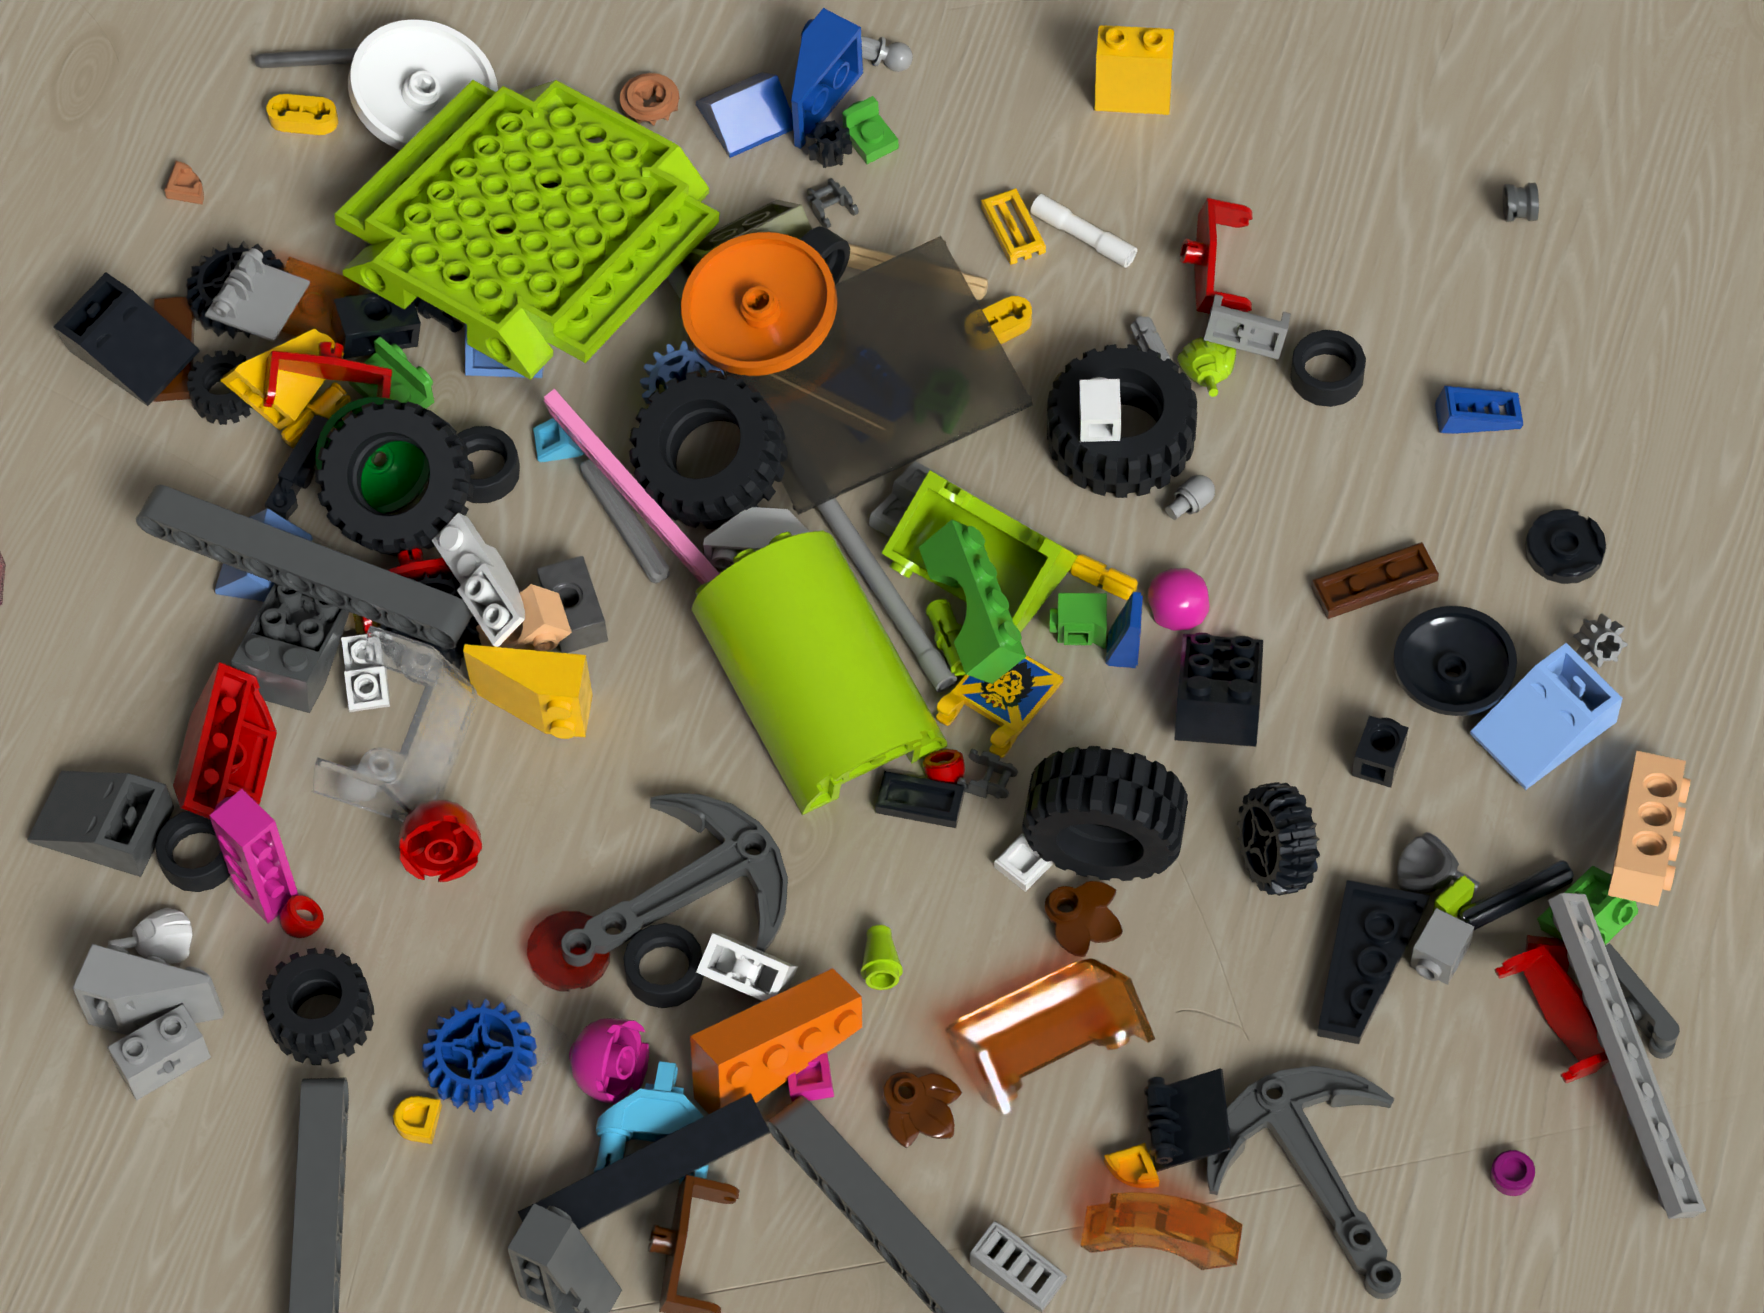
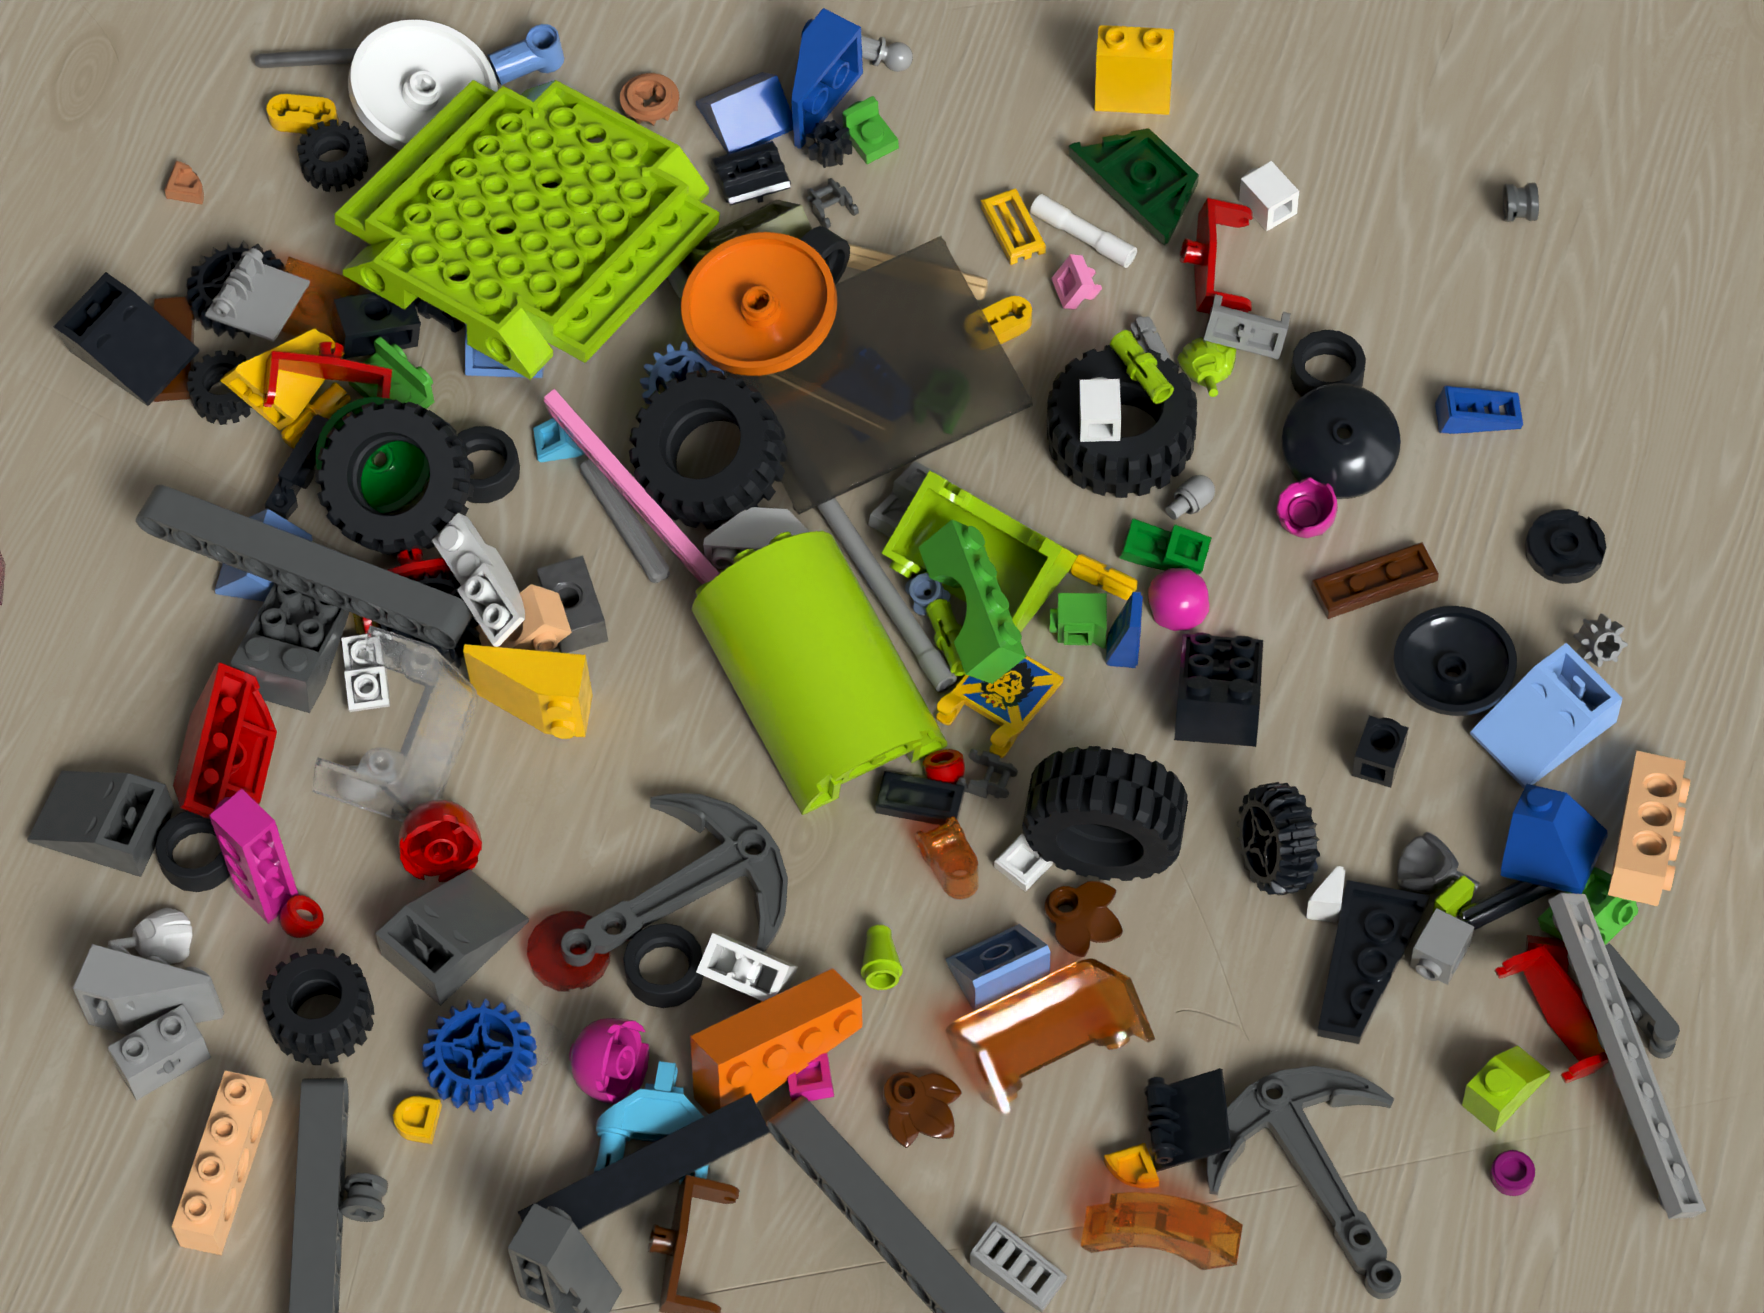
(222, 1163): none -> light nougat brick
(328, 139): none -> black tyre
(364, 1197): none -> dark grey wheel
(449, 934): none -> dark grey slope
(537, 52): none -> medium blue piece
(751, 173): none -> black piece
(917, 587): none -> sand blue plate
(949, 851): none -> clear orange piece
(1000, 965): none -> medium blue slope
(1075, 282): none -> bright pink tile
(1141, 177): none -> dark green wing
(1141, 366): none -> lime pin
(1163, 548): none -> green slope
(1269, 195): none -> white brick
(1307, 508): none -> dark pink hair
(1327, 899): none -> white slope
(1350, 464): none -> black dish
(1503, 1086): none -> lime slope
(1552, 841): none -> blue slope

